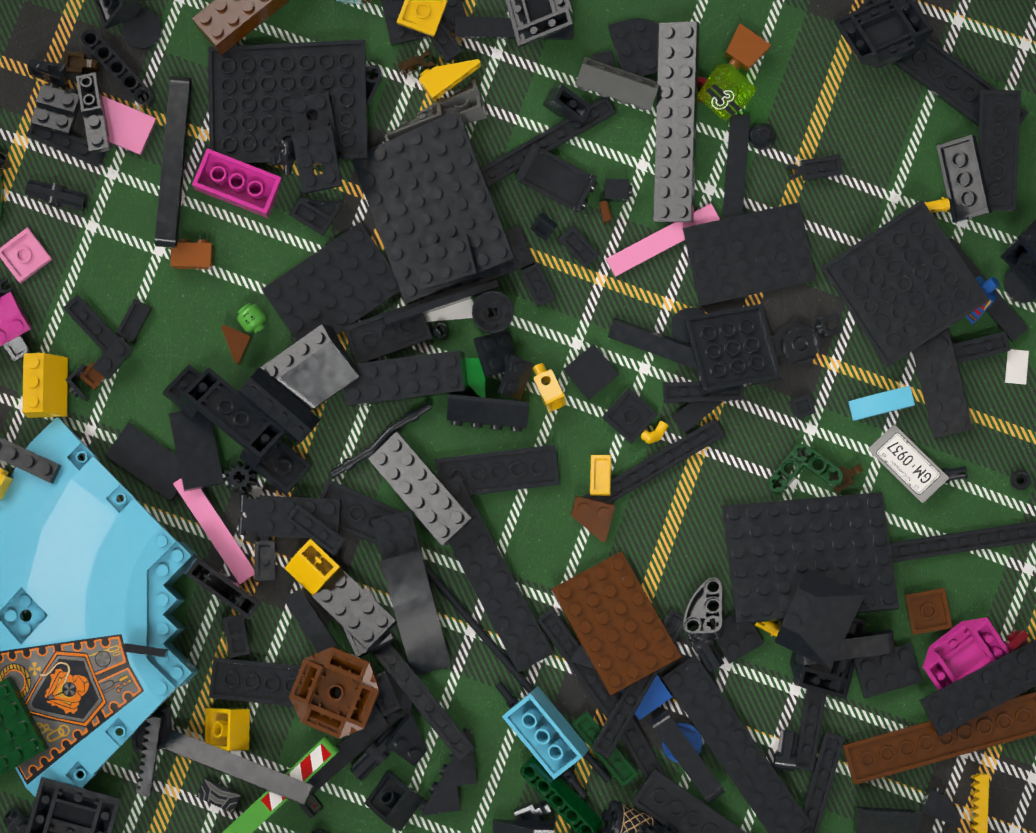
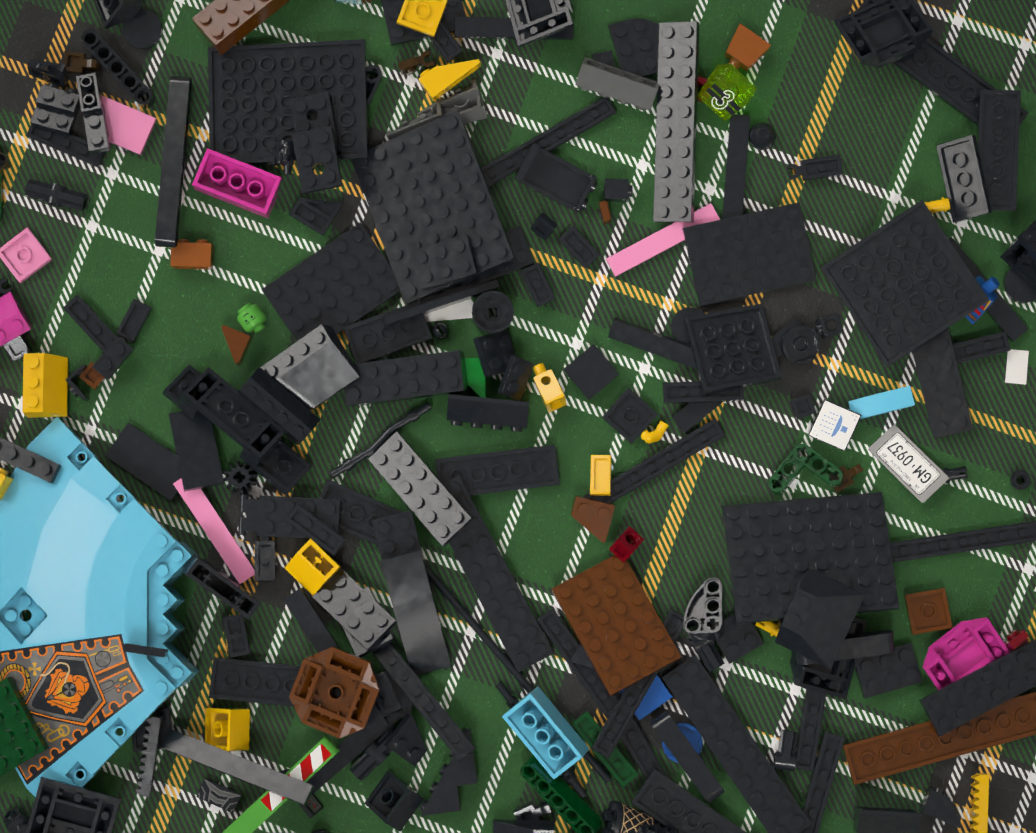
(567, 104): black slope -> none
(626, 544): none -> dark red brick
(834, 424): none -> white tile

